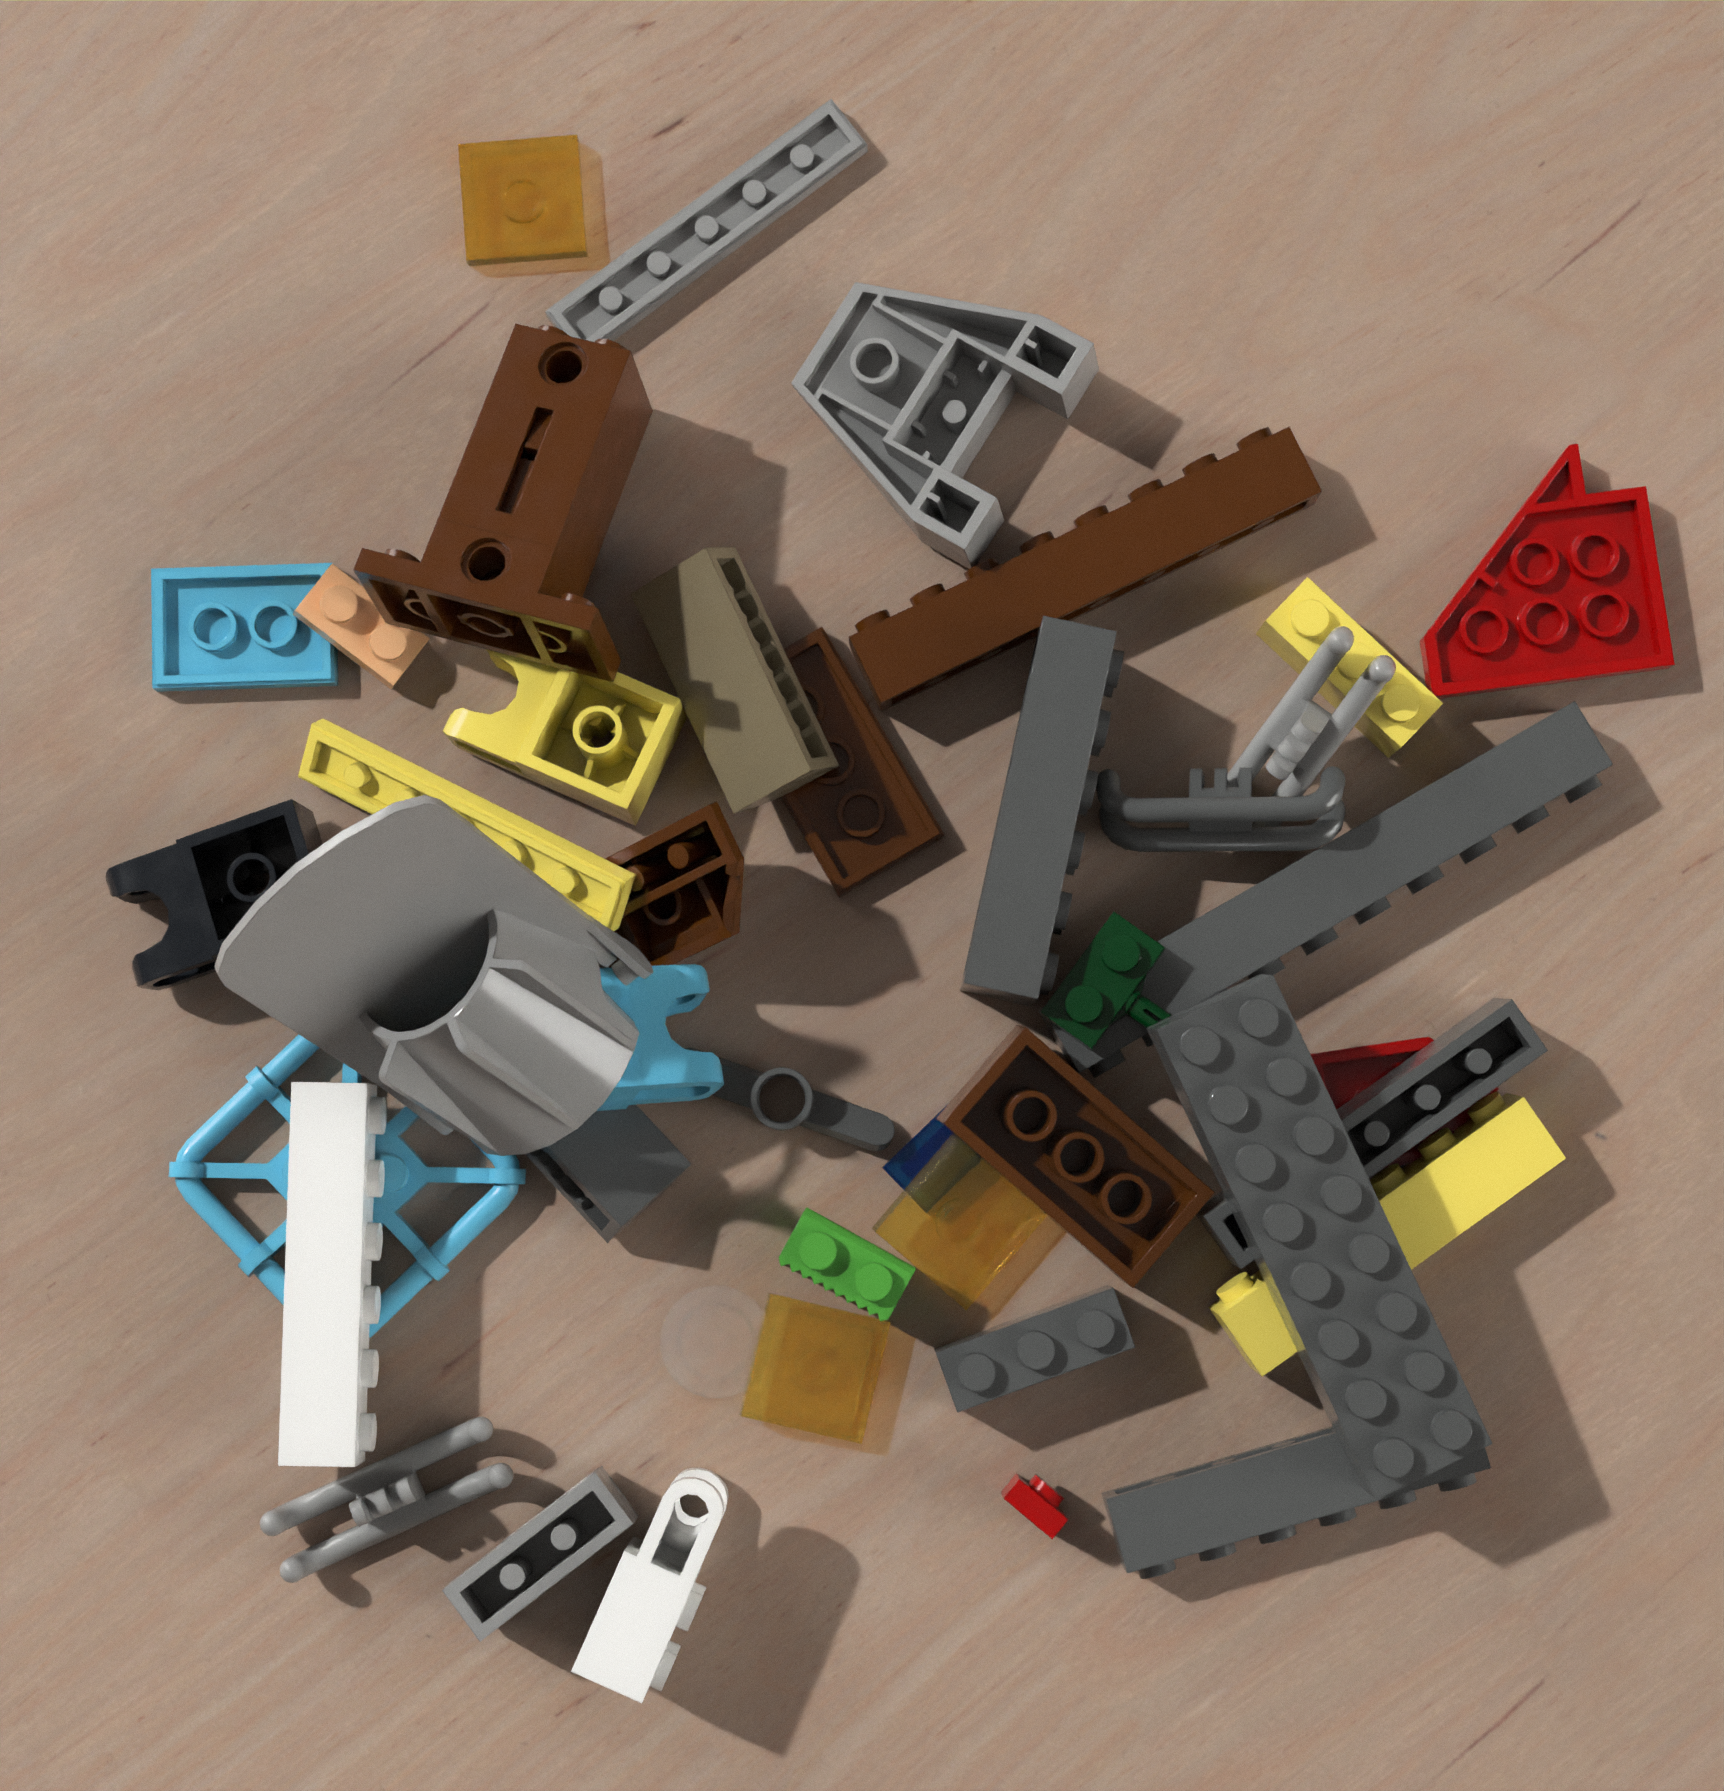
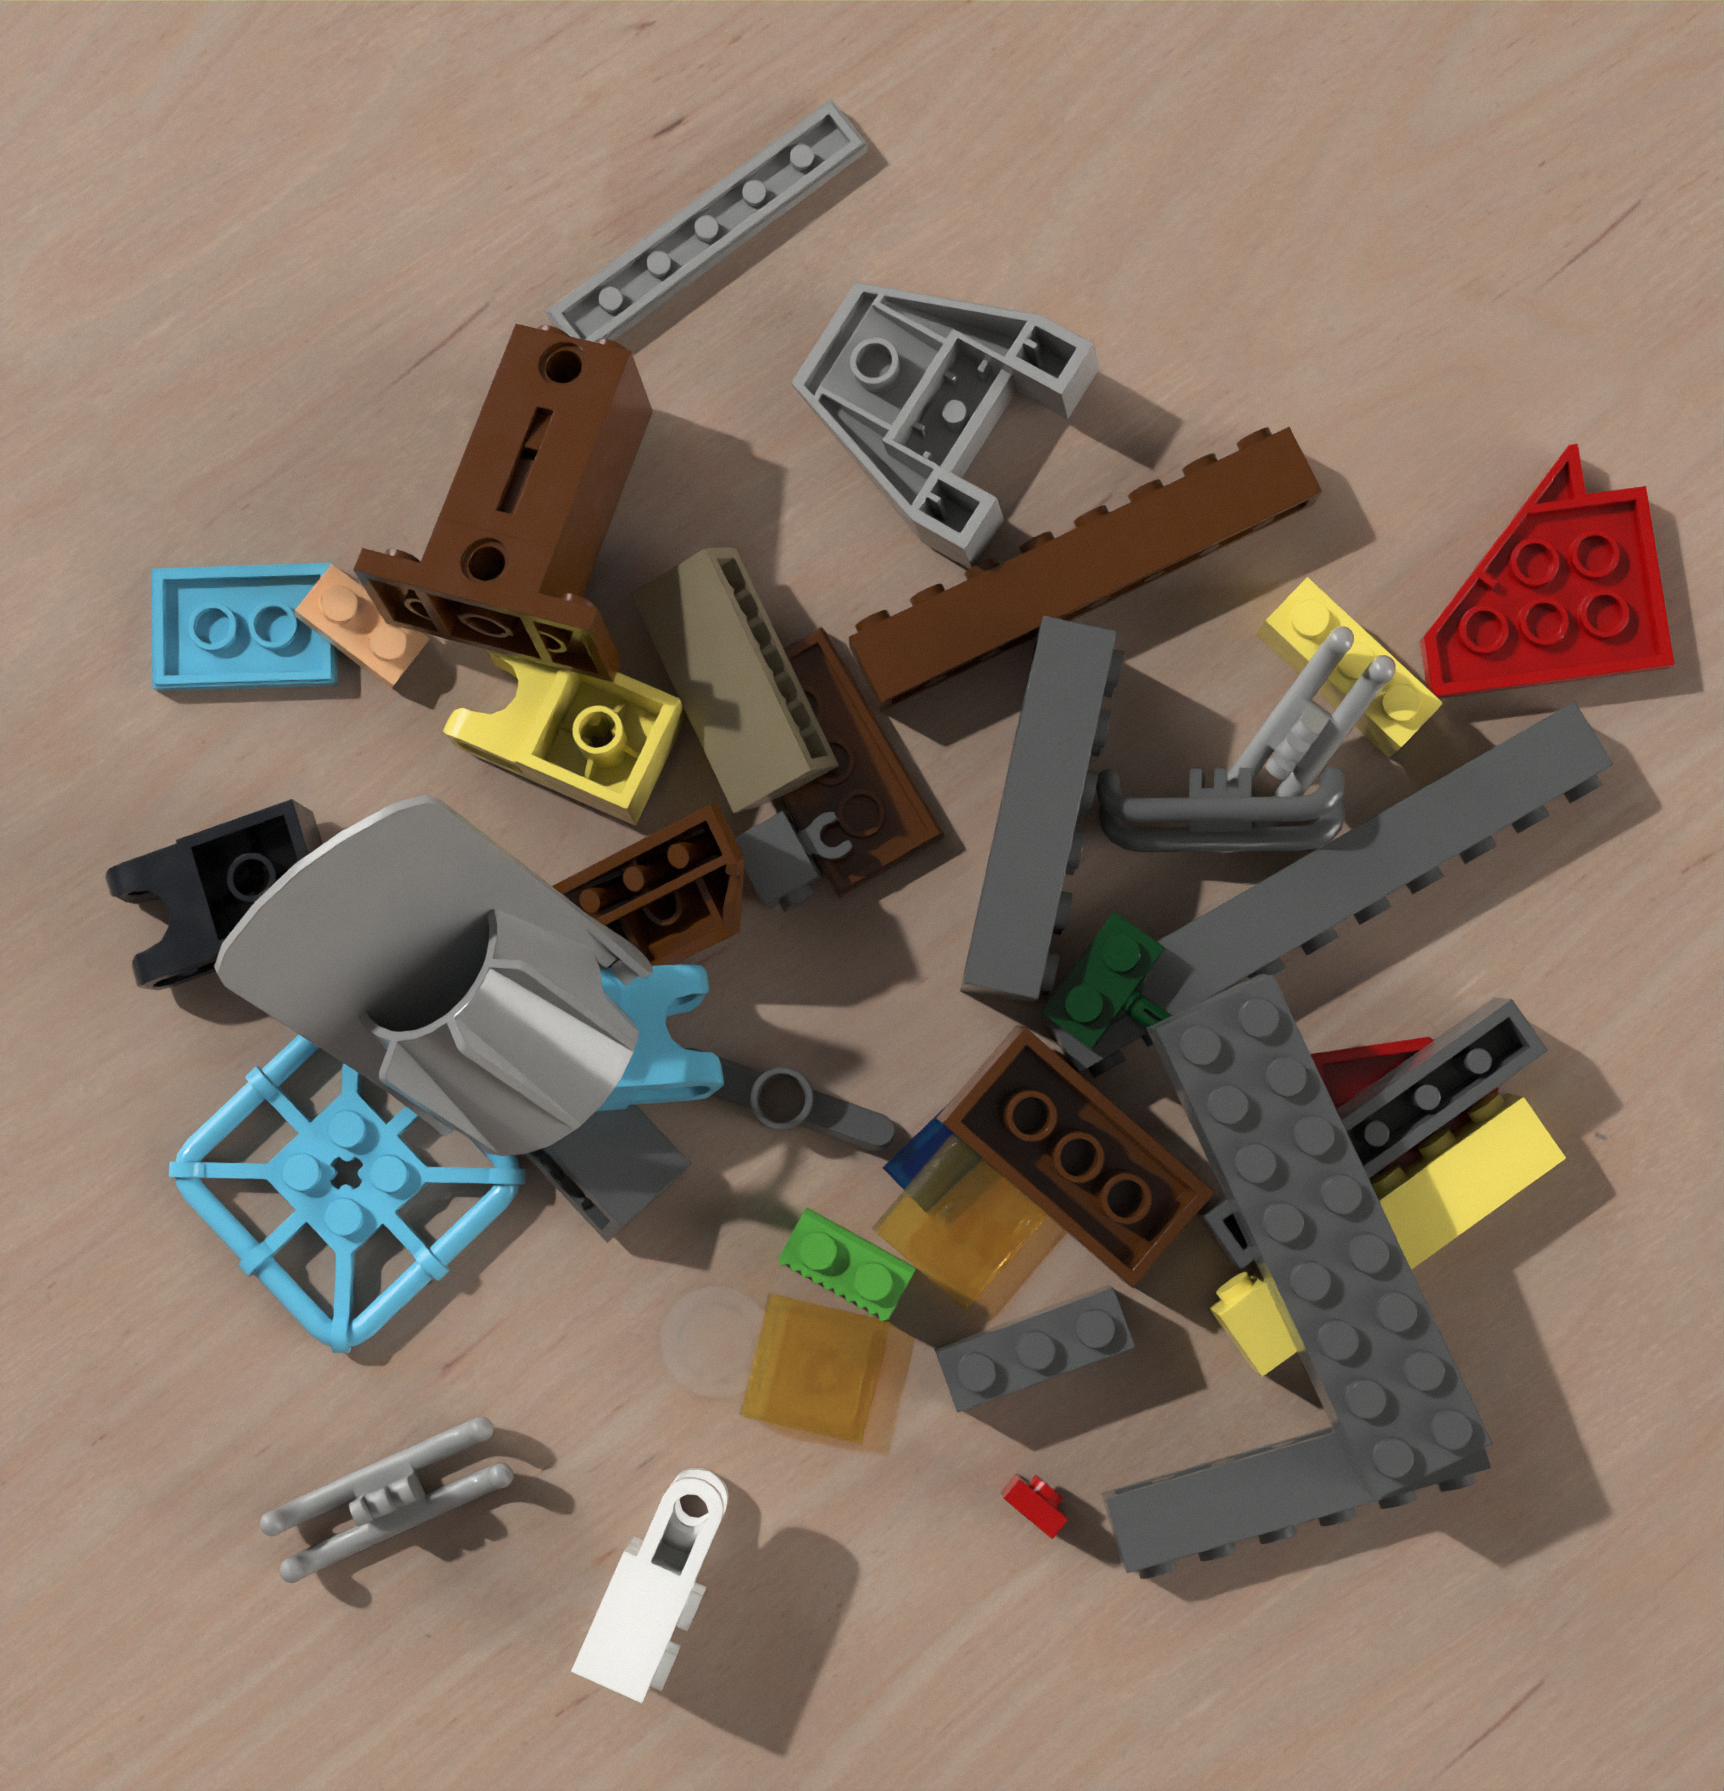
(329, 1274): white brick -> none
(377, 778): light yellow tile -> none
(522, 200): clear yellow tile -> none
(540, 1553): light grey brick -> none
(782, 861): none -> dark grey brick

